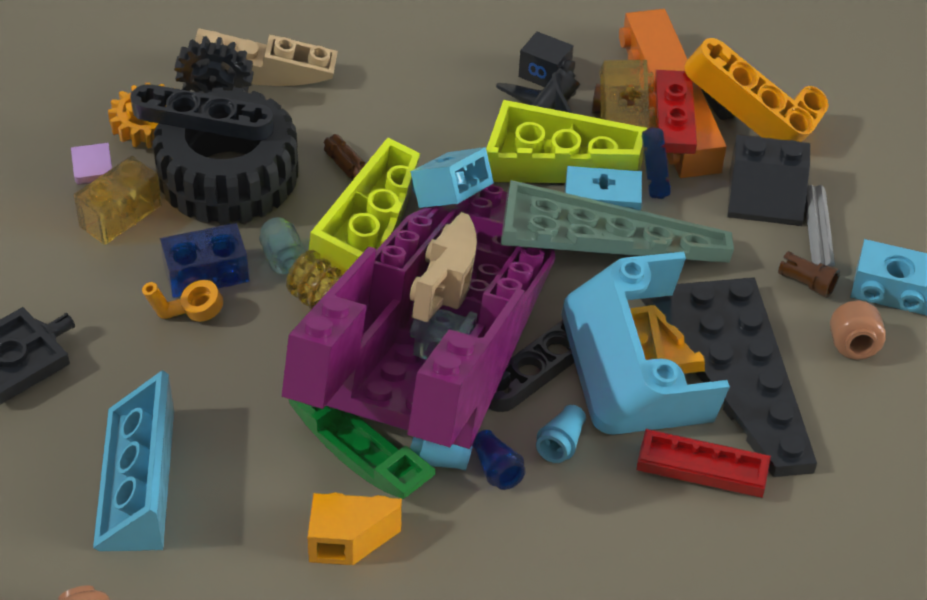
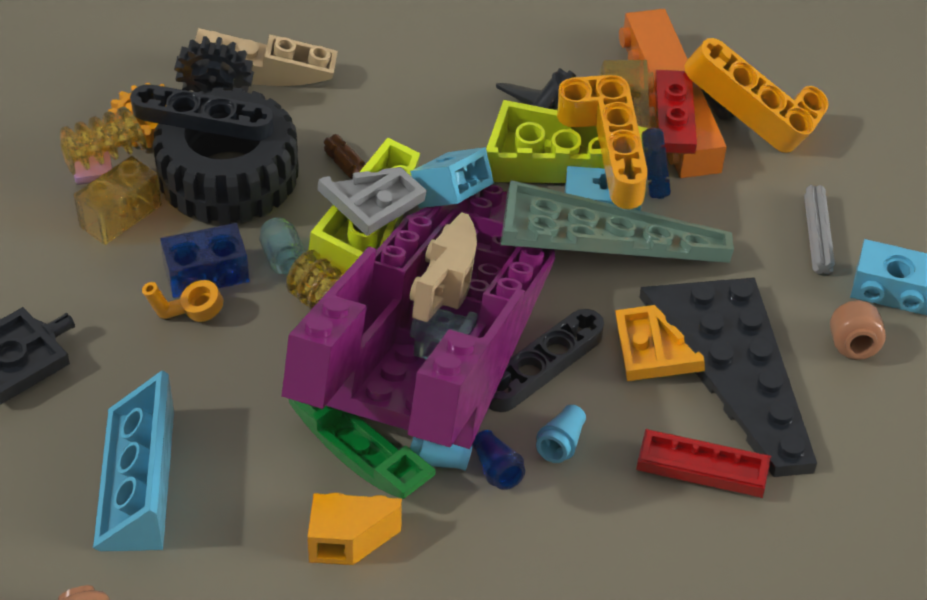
(100, 138): none -> clear yellow piece
(373, 197): none -> light grey wing
(543, 57): black brick -> none
(608, 105): none -> light orange beam
(617, 381): medium azure windscreen -> none
(768, 180): black slope -> none
(818, 277): reddish brown pin -> none

